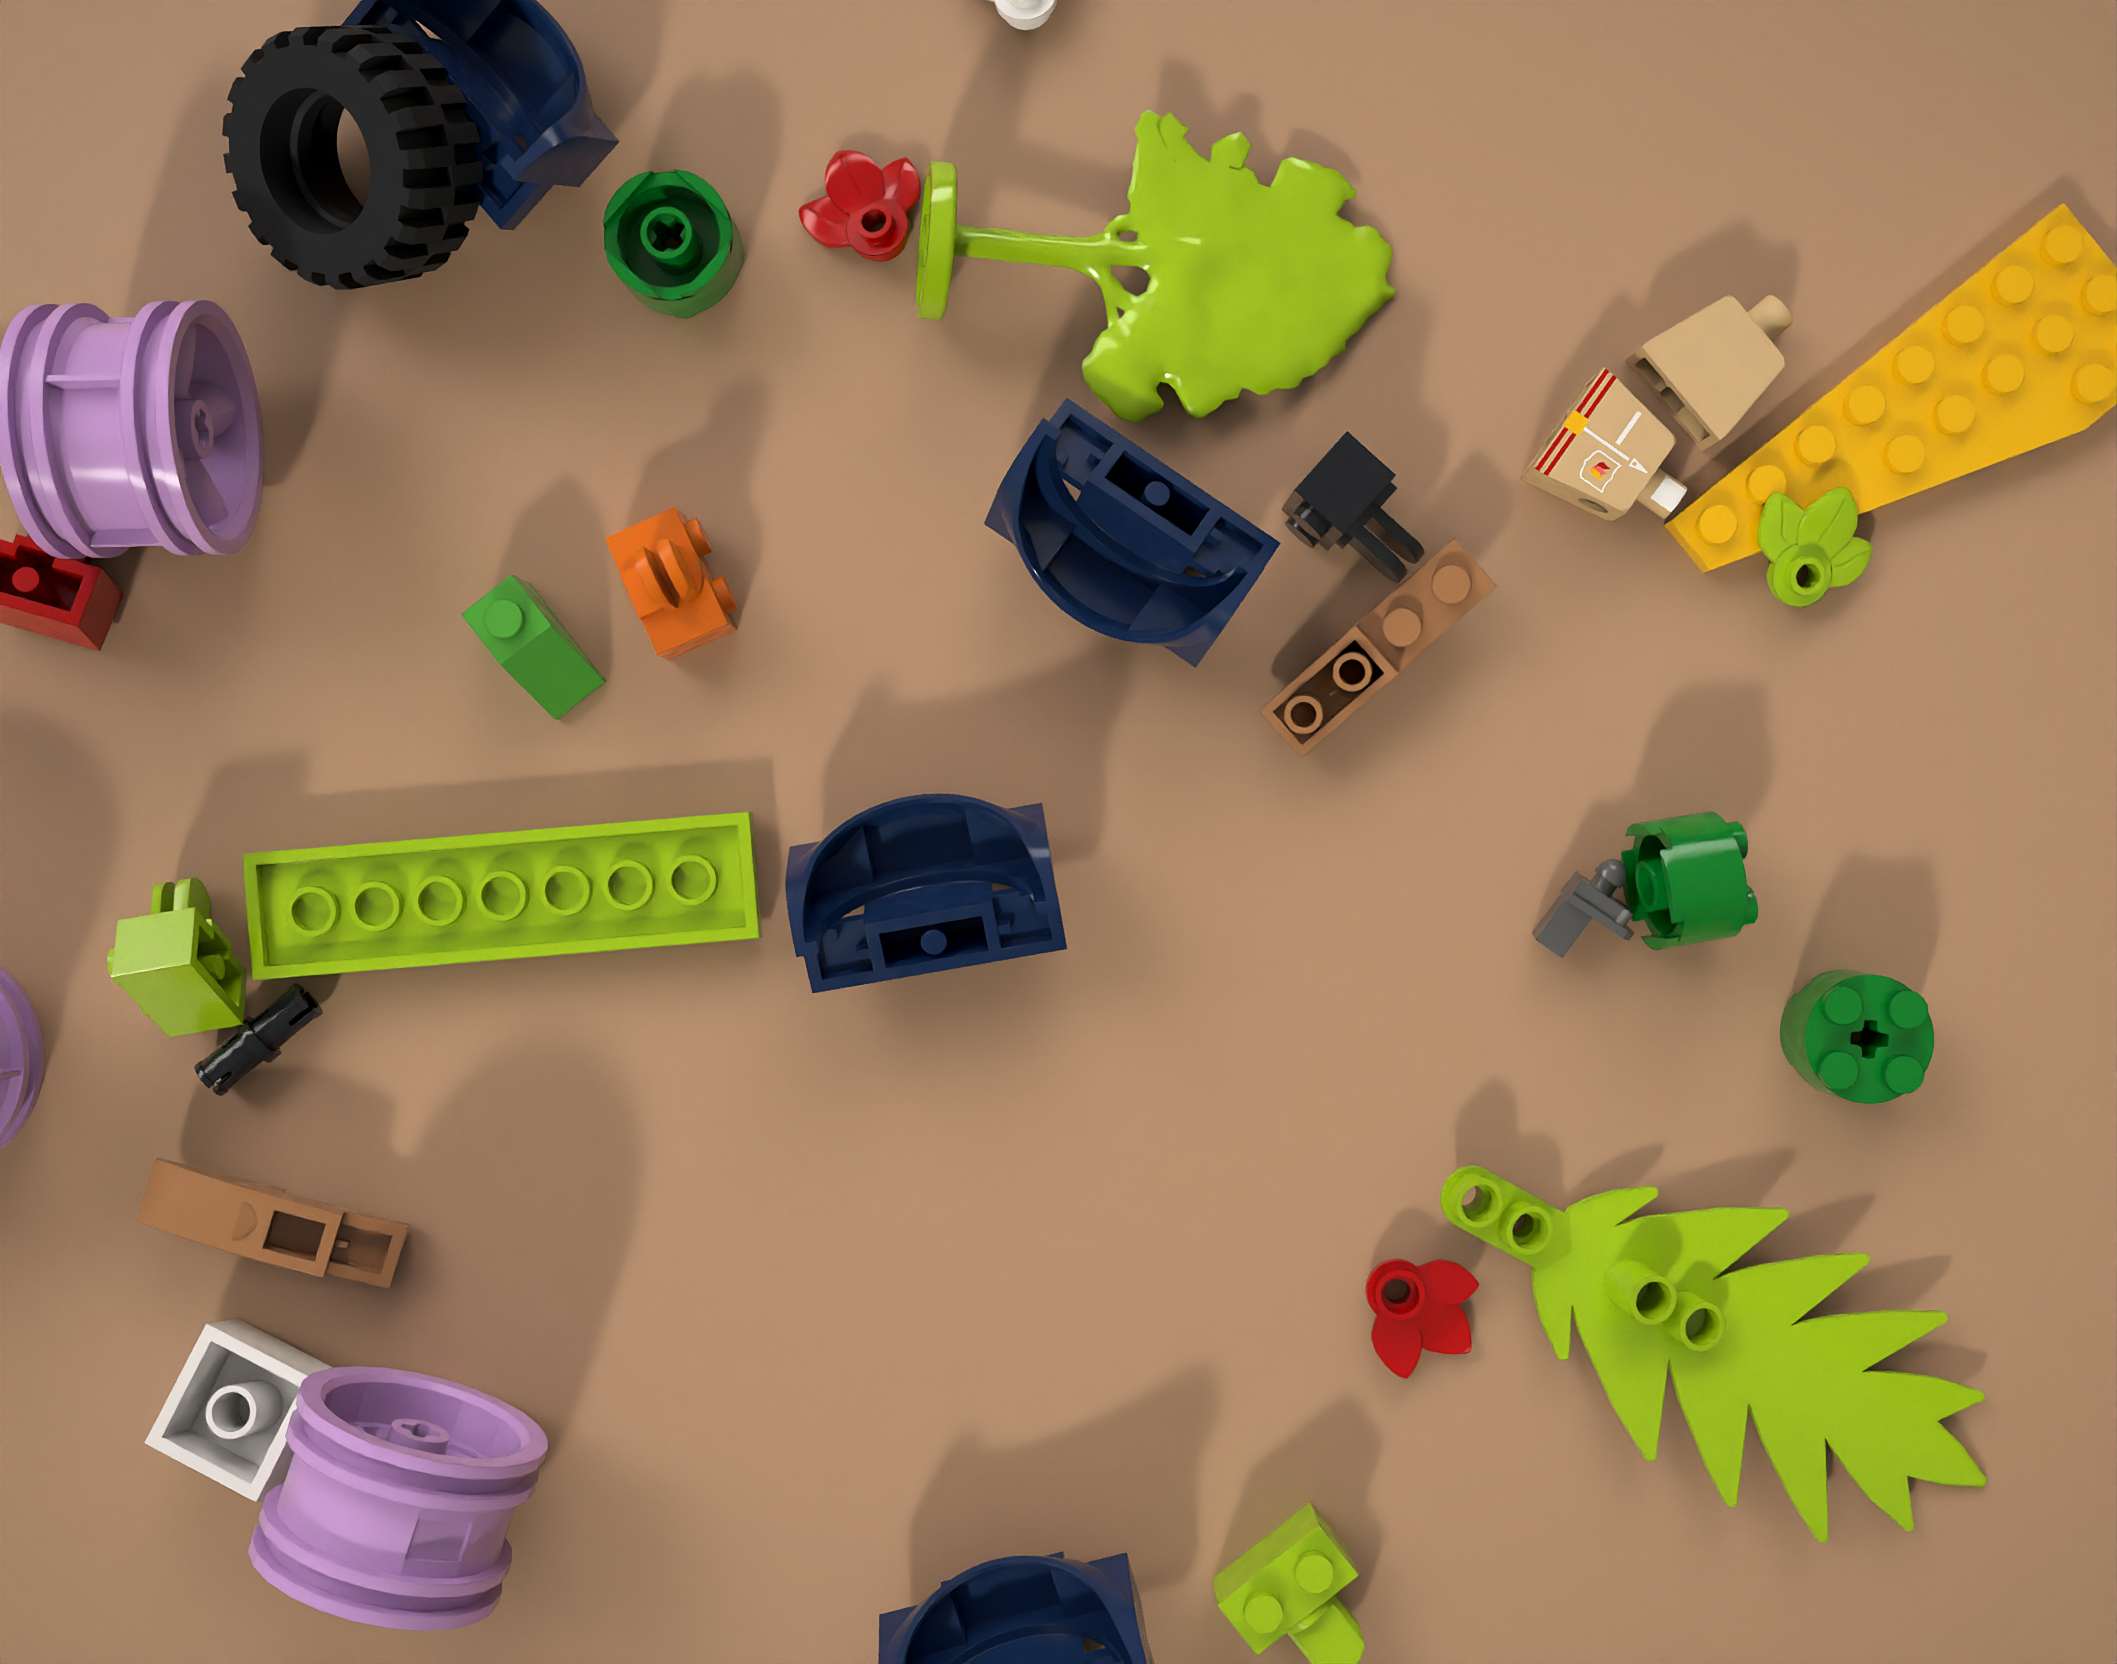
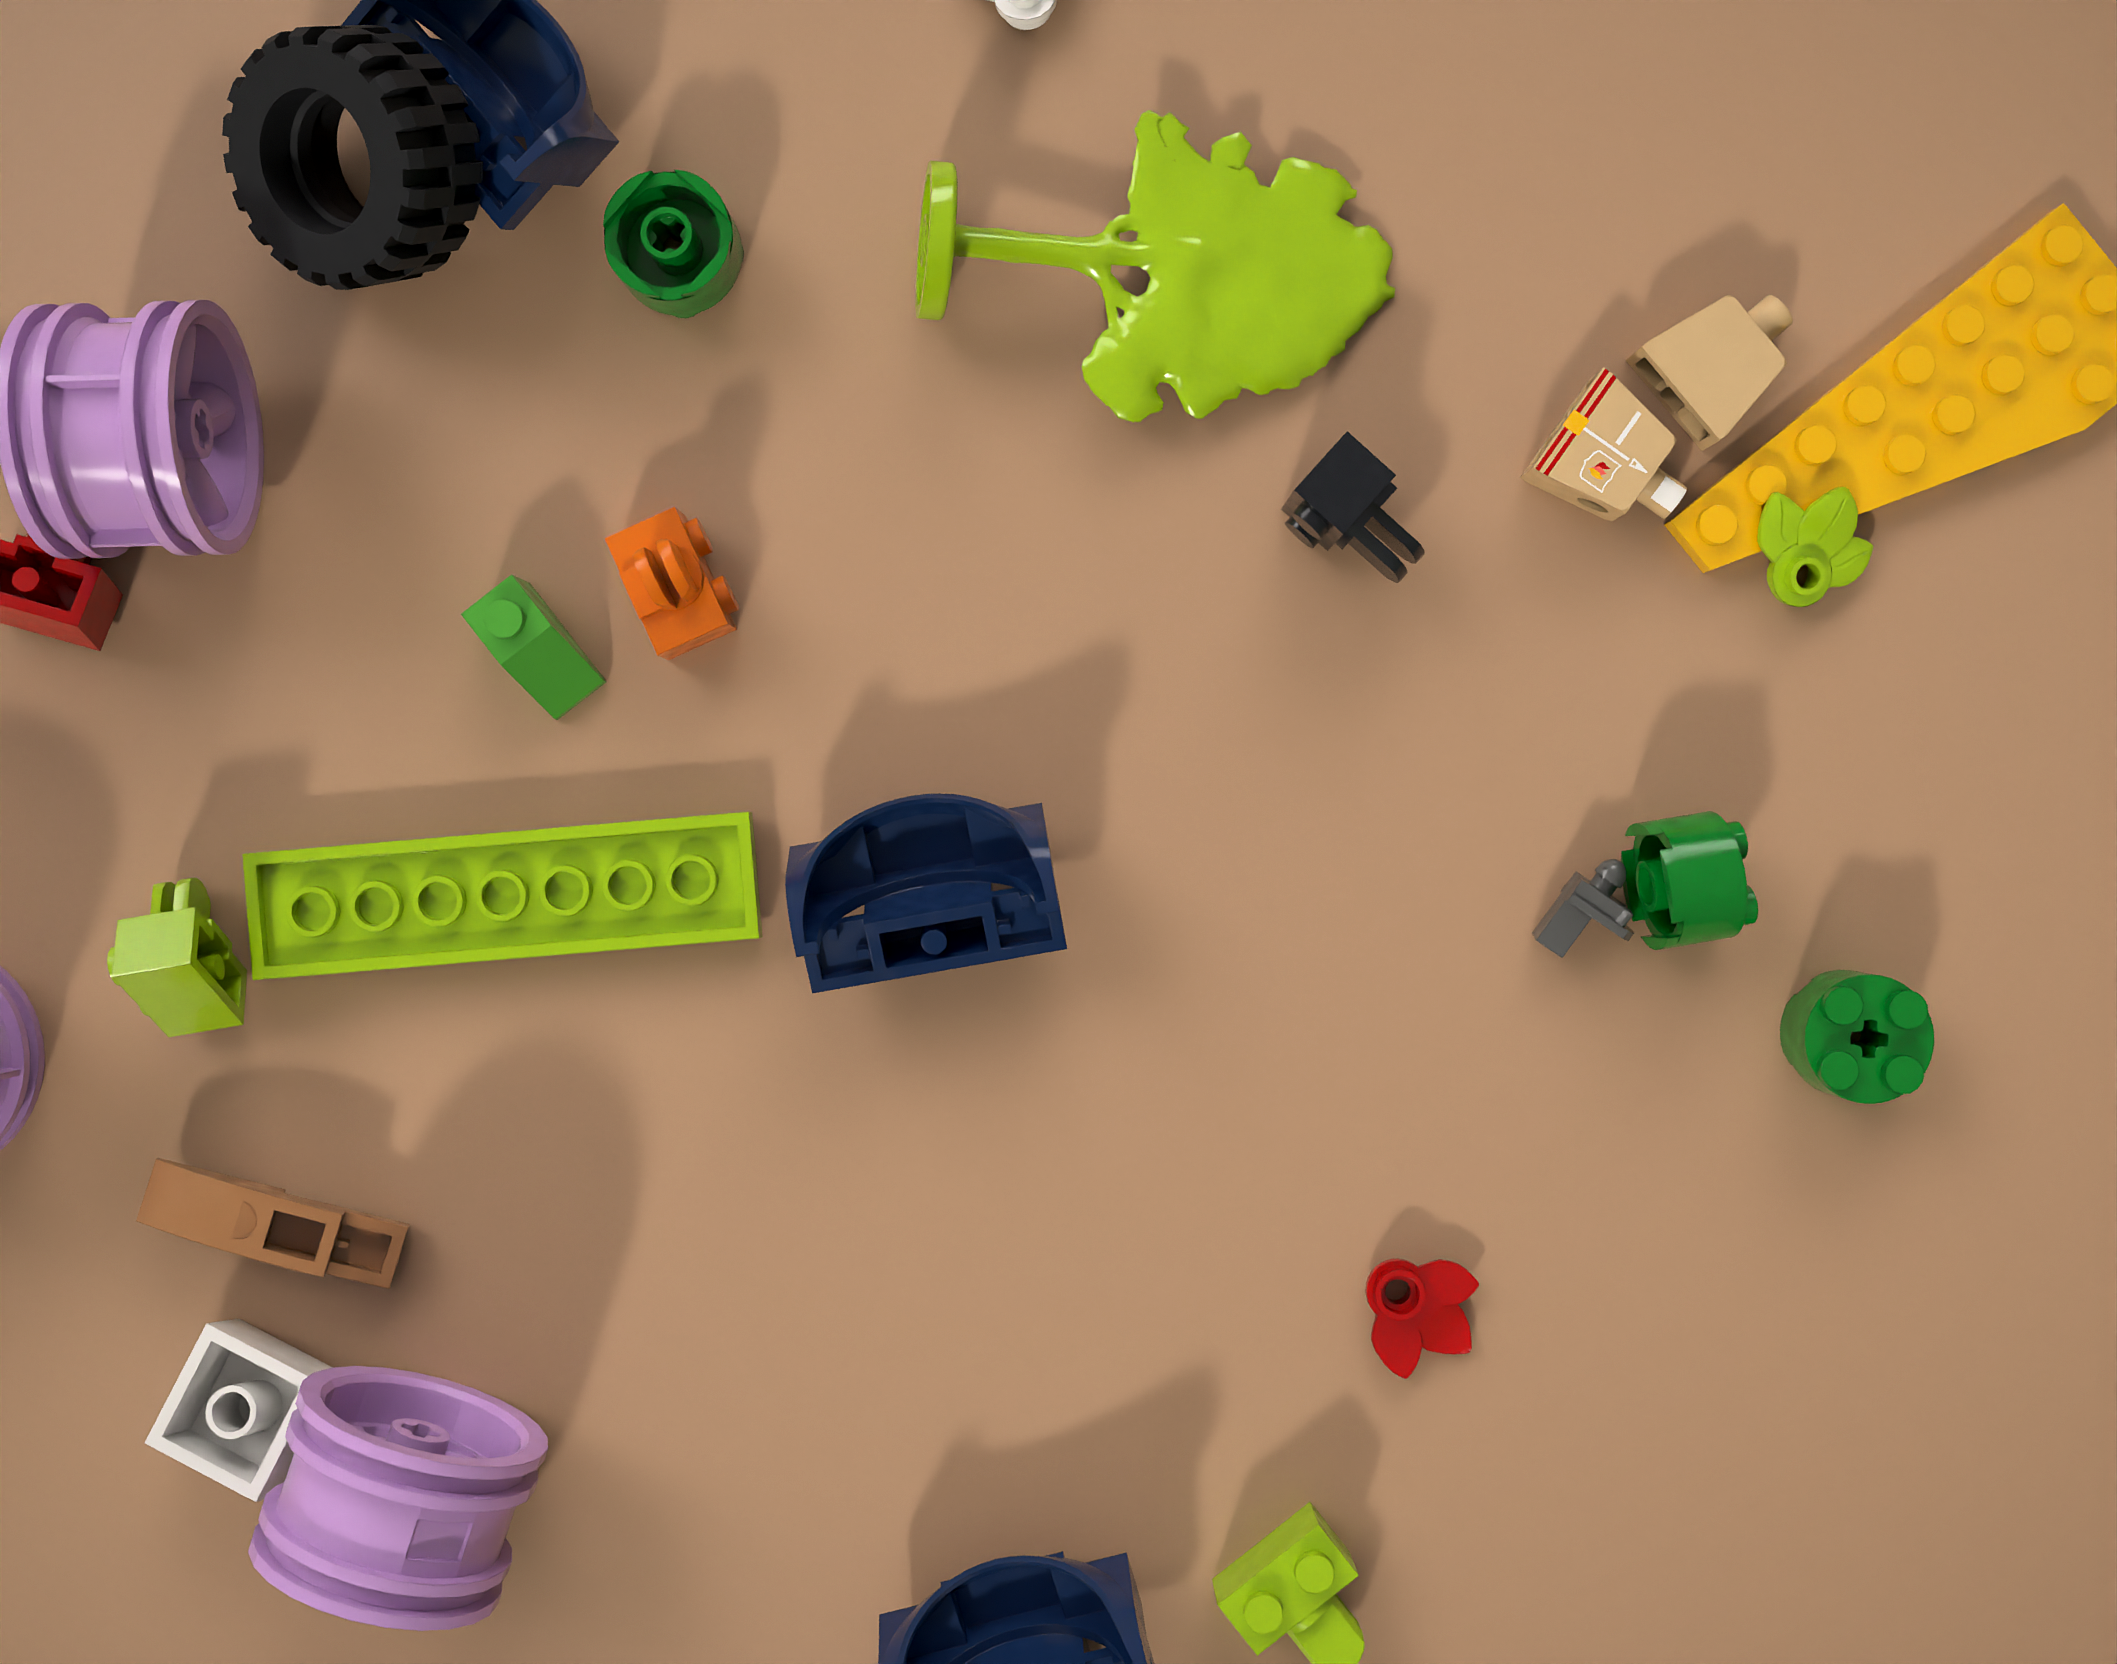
(258, 1039): black pin -> none
(861, 198): red plate -> none
(1127, 538): dark blue piece -> none
(1378, 647): medium nougat slope -> none
(1732, 1341): lime plant -> none

